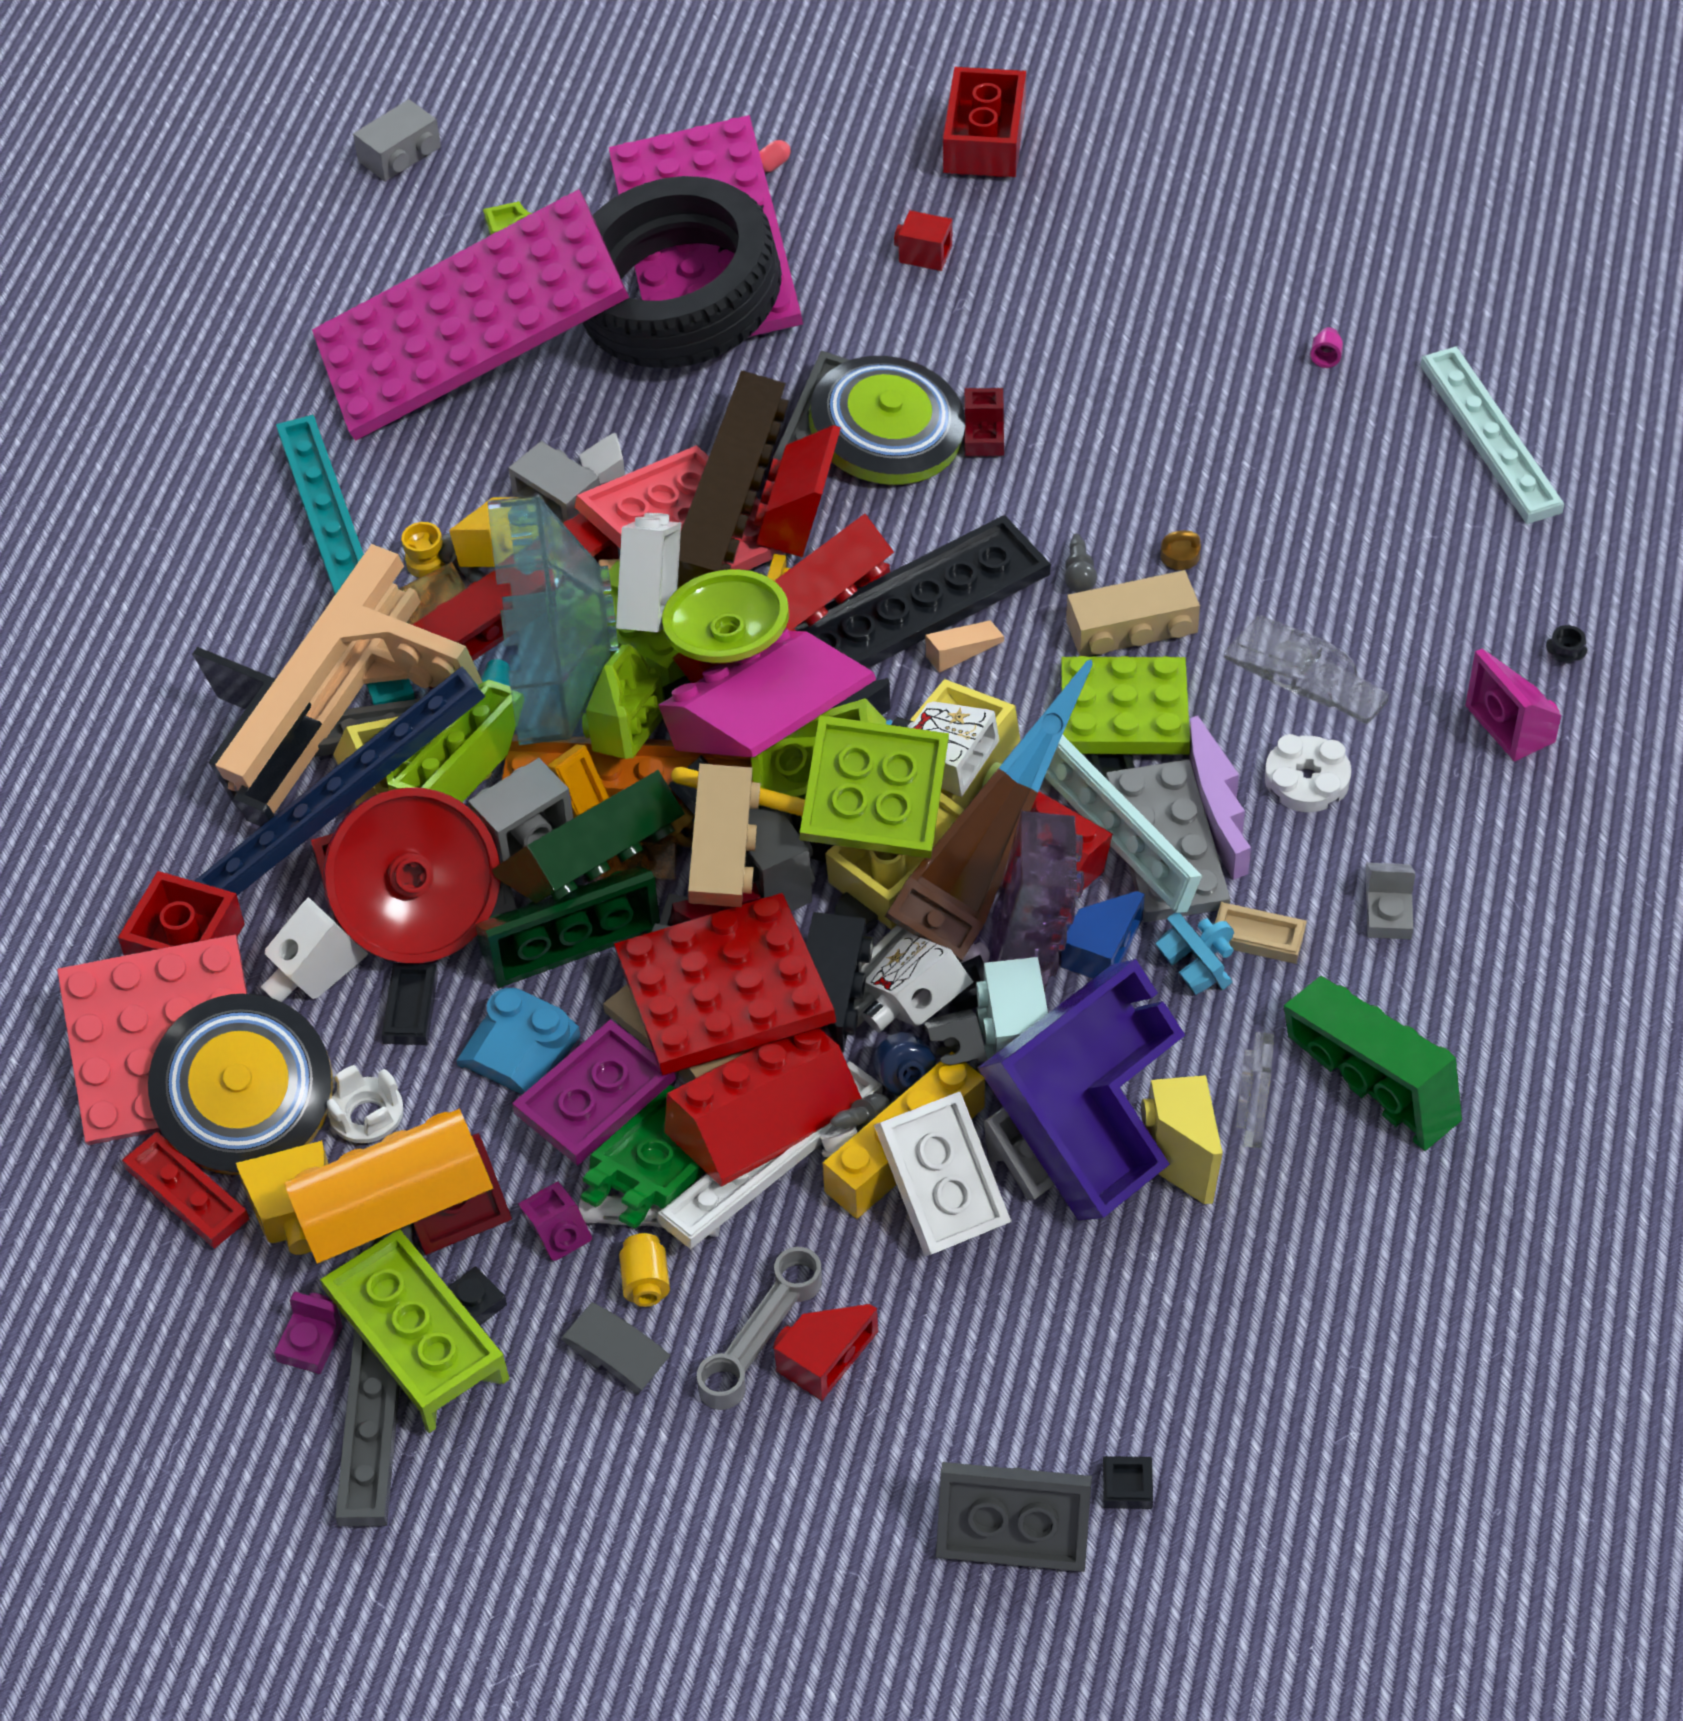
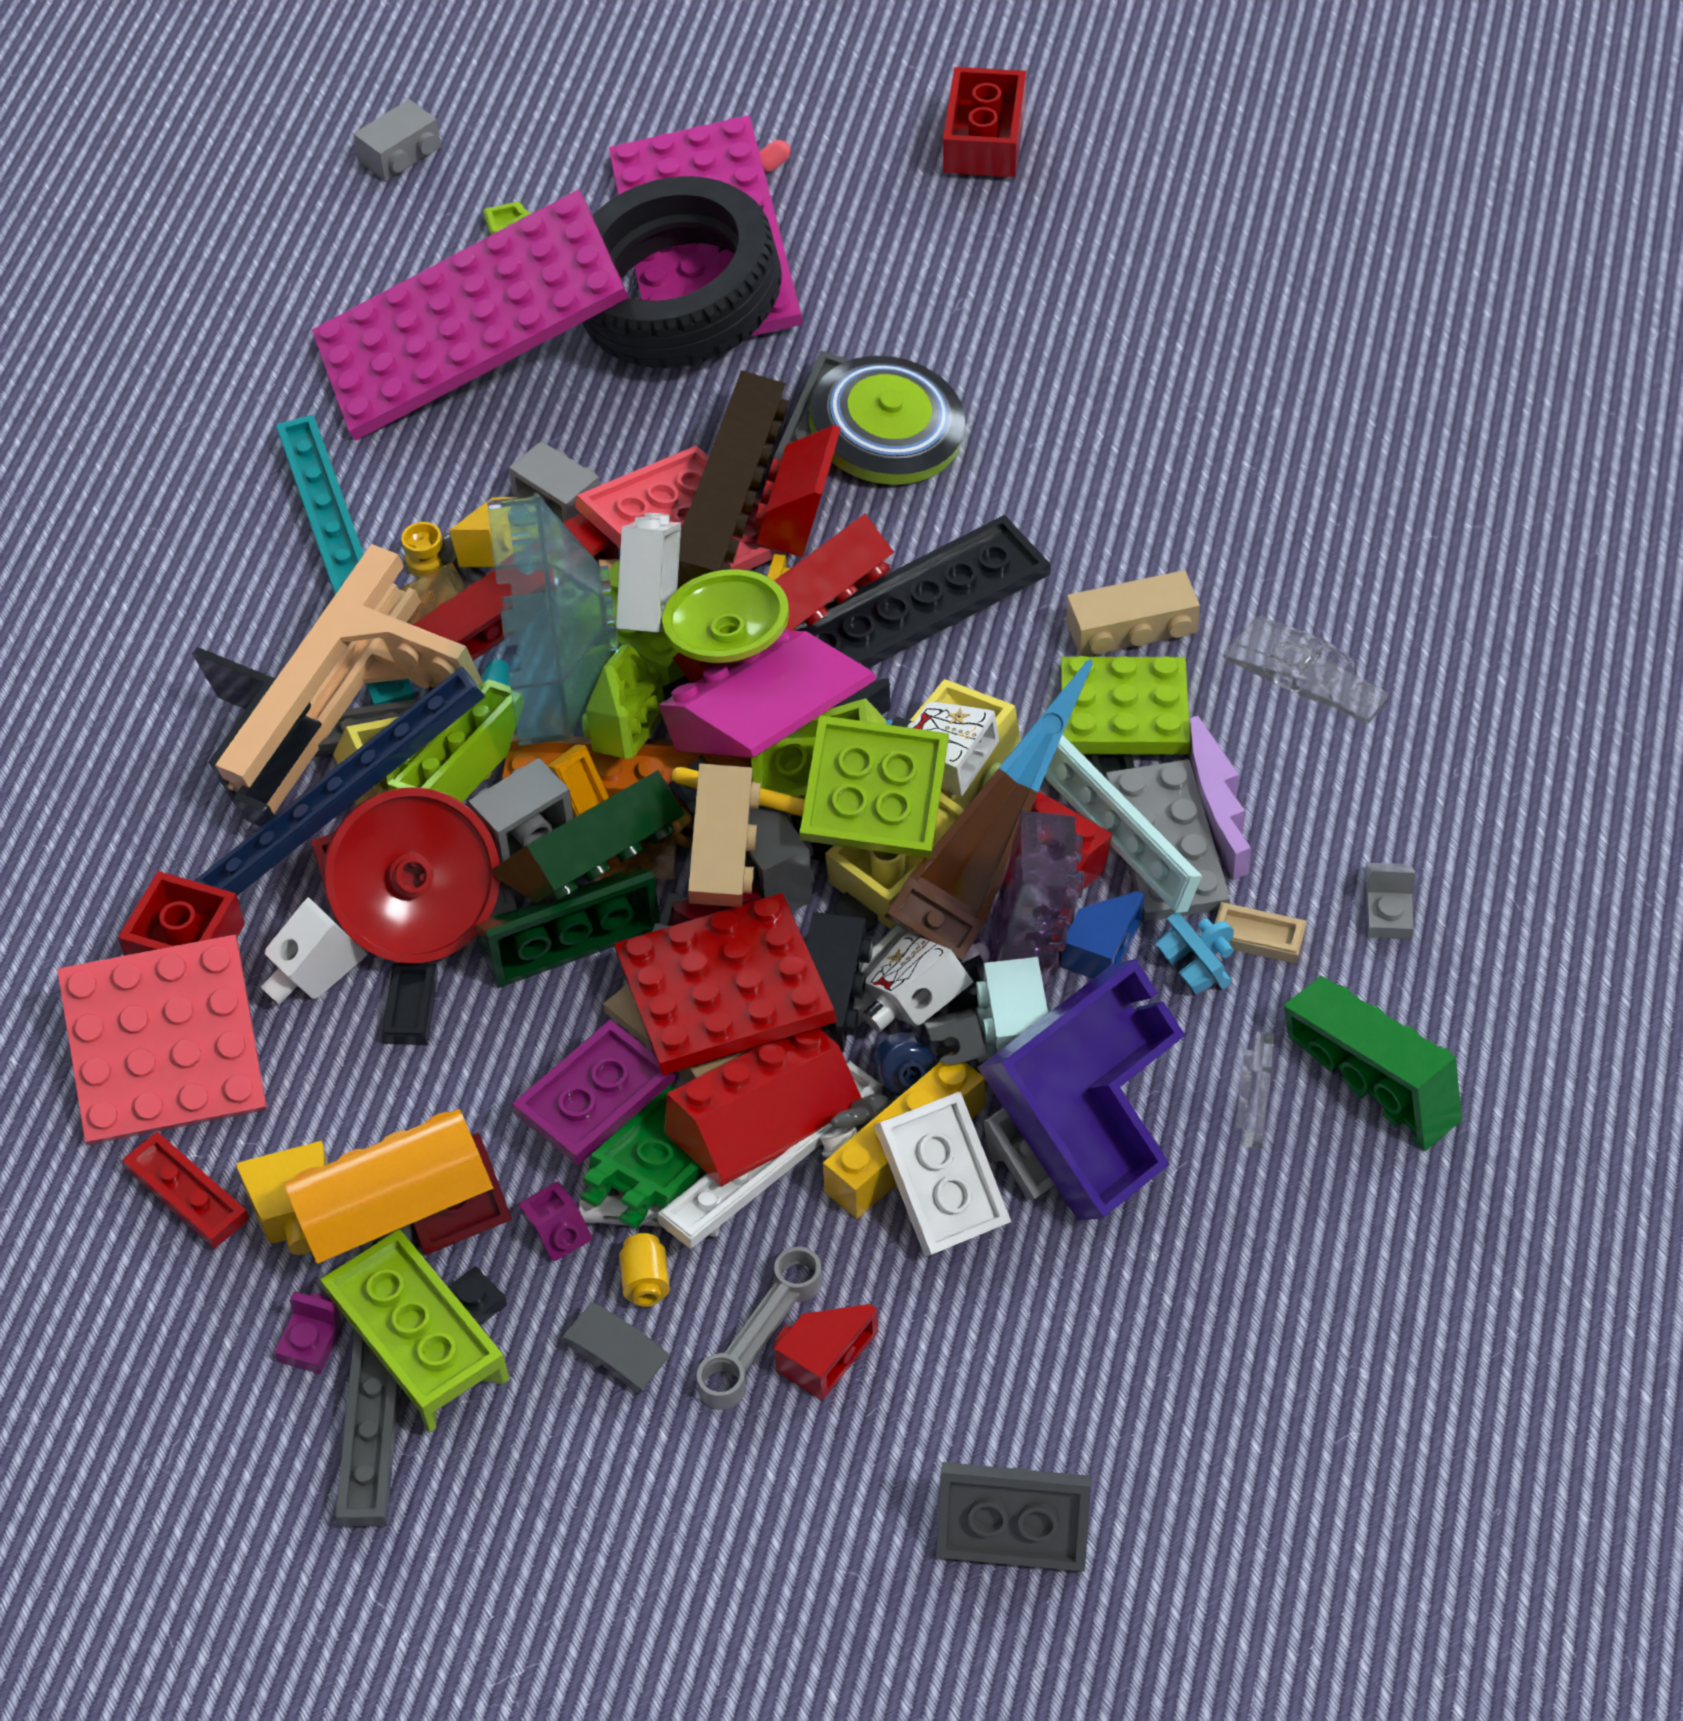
(239, 1081): dish -> none
(357, 1090): white piece -> none
(519, 1040): dark azure slope -> none
(604, 459): white slope -> none
(924, 240): red brick -> none
(958, 644): light nougat piece -> none
(984, 421): dark red slope -> none
(1080, 569): dark grey bar -> none
(1127, 1482): black tile -> none
(1181, 549): pearl gold tile -> none
(1186, 1131): light yellow slope -> none
(1312, 753): white plate -> none
(1326, 348): dark pink hose -> none
(1492, 435): light aqua tile -> none
(1510, 707): dark pink slope -> none
(1567, 644): black plate -> none

